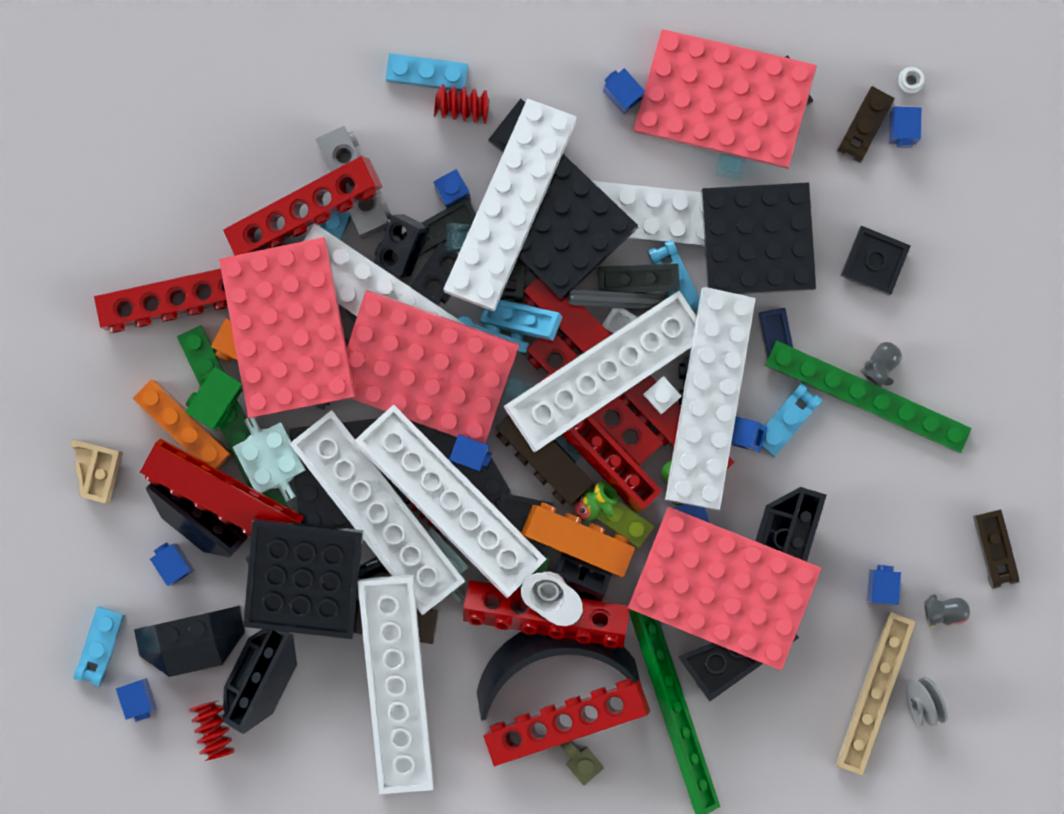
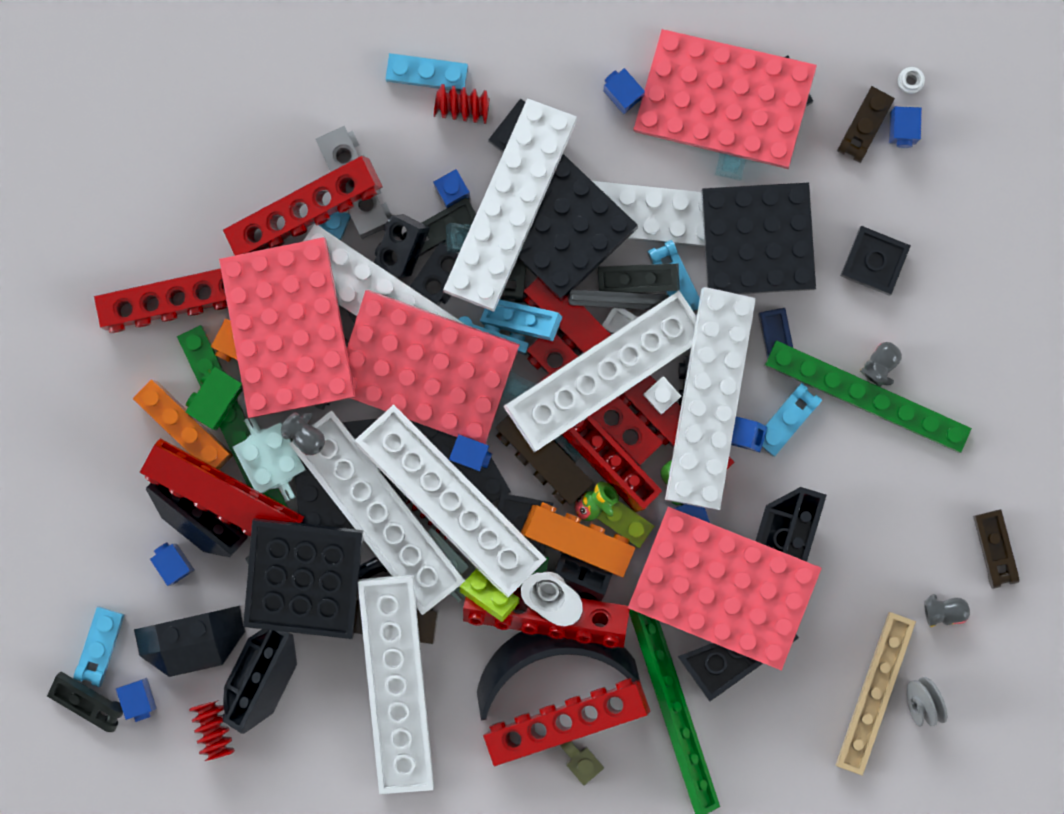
(85, 702): none -> pearl dark grey plate
(96, 470): tan wing -> none
(305, 437): none -> dark grey animal
(487, 596): none -> lime plate
(884, 585): blue brick -> none

